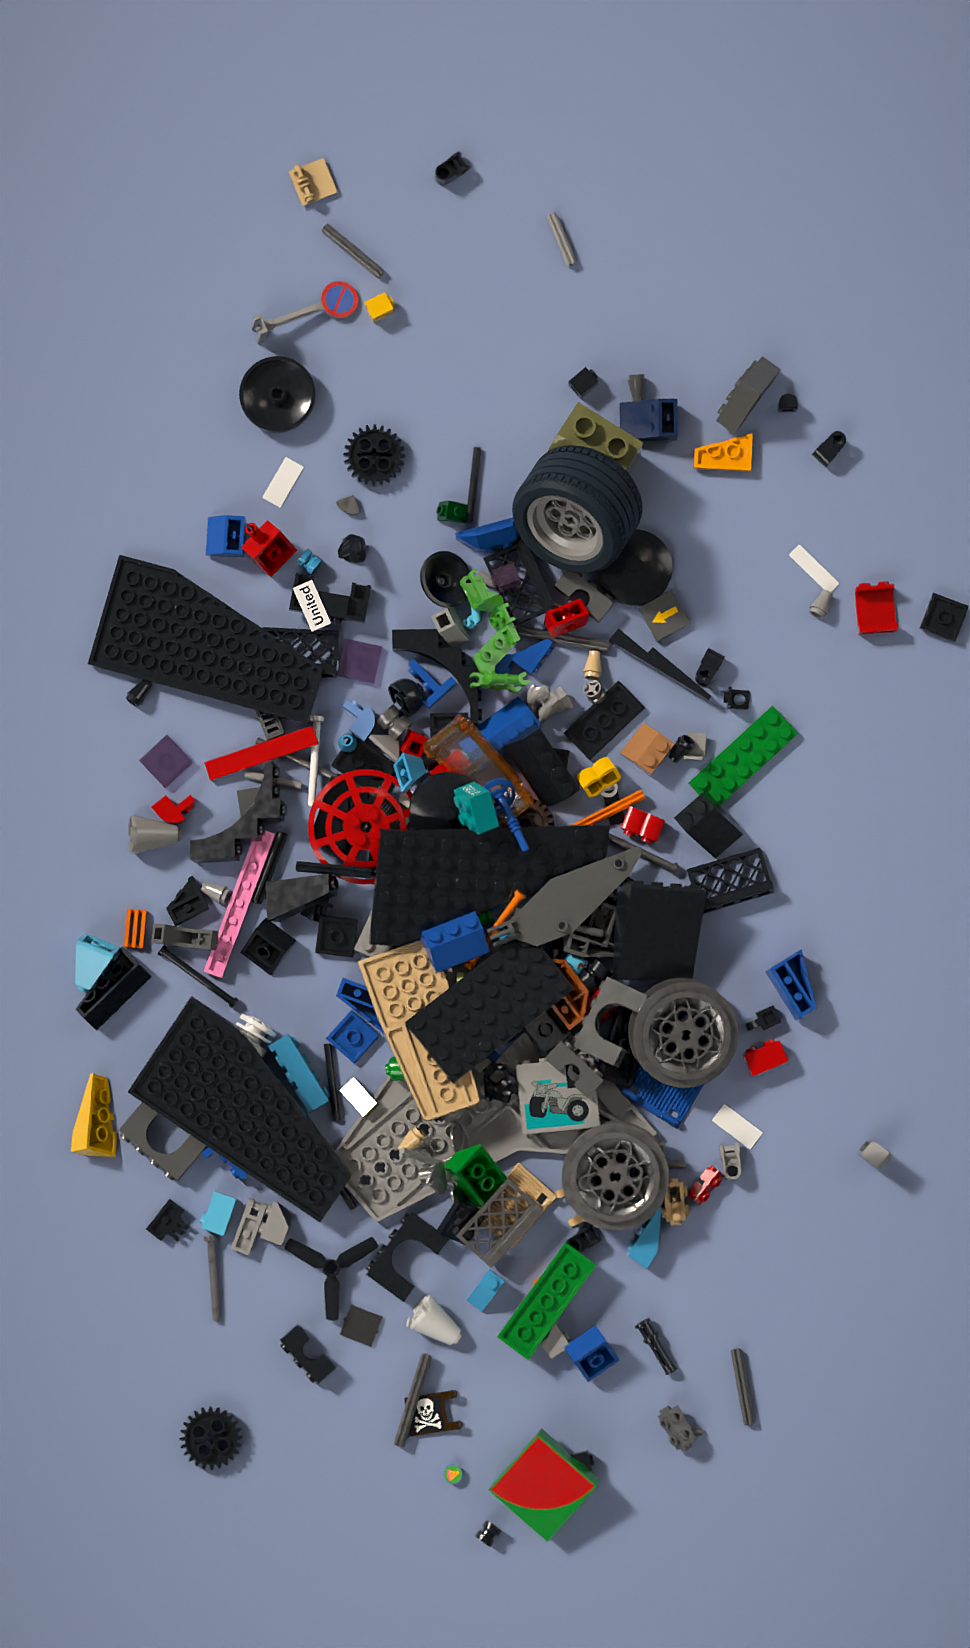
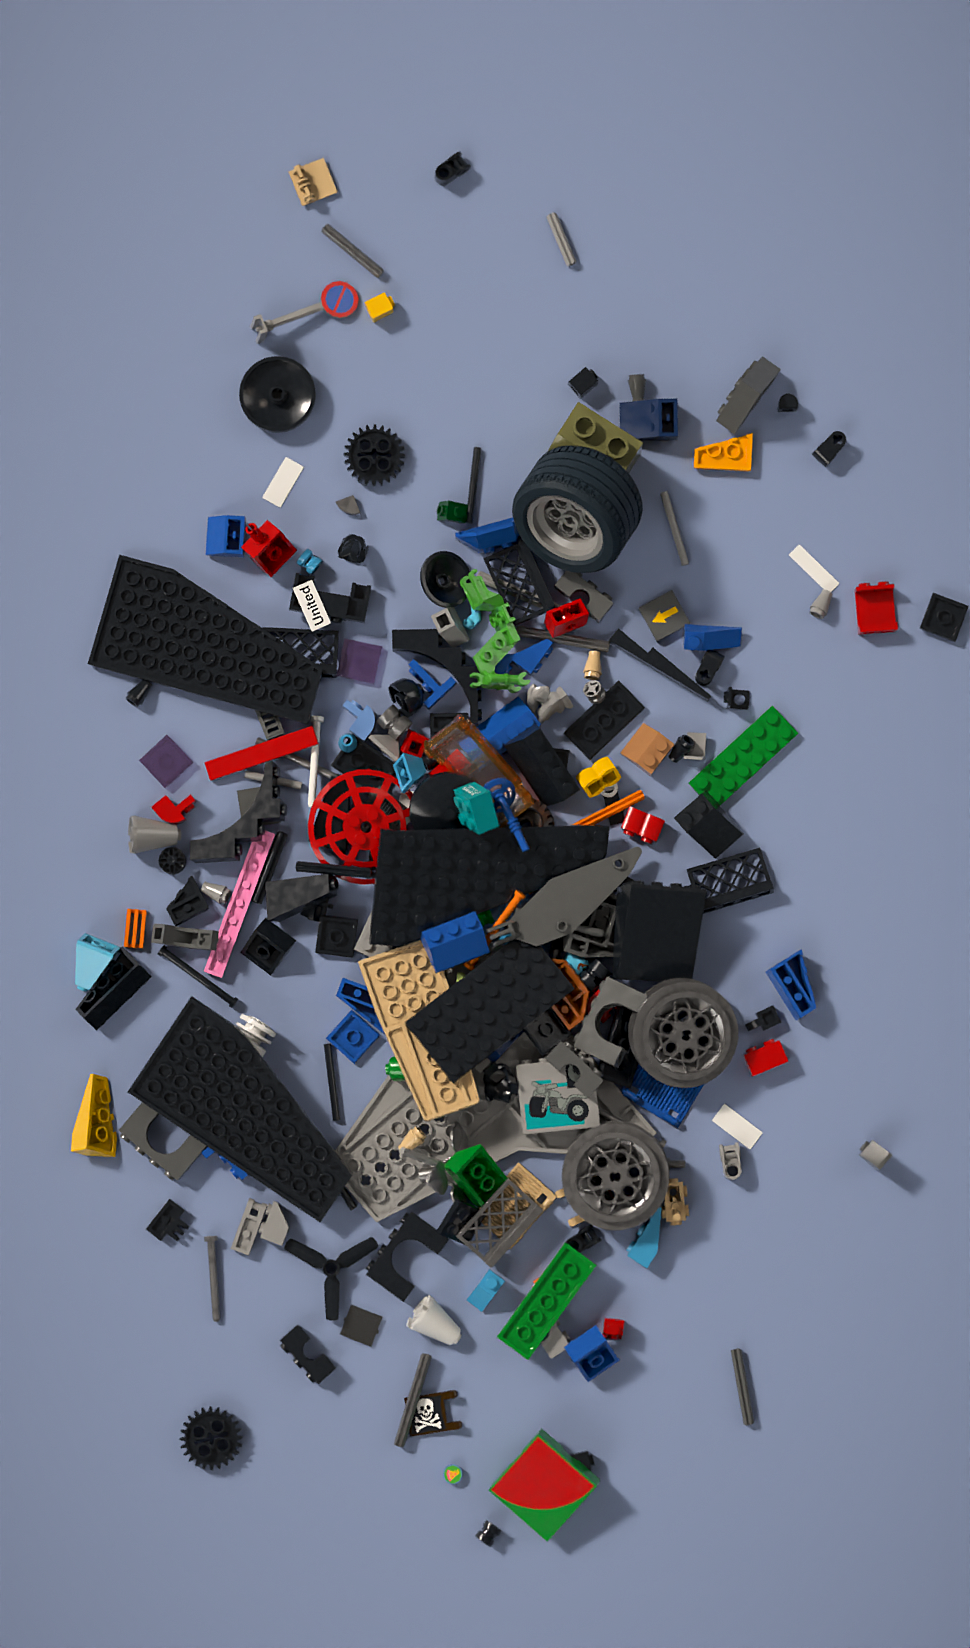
(172, 860): none -> black wheel
(218, 1213): medium azure brick -> none
(299, 1073): dark azure wedge -> none
(359, 1097): tile -> none
(505, 577): clear purple brick -> none
(613, 1328): none -> red brick
(639, 571): black dish -> none
(645, 854): flat silver bar -> none
(651, 1338): black pin -> none
(674, 528): none -> light grey bar
(678, 1428): dark grey brick -> none
(701, 1192): red hinge -> none
(711, 637): none -> blue slope

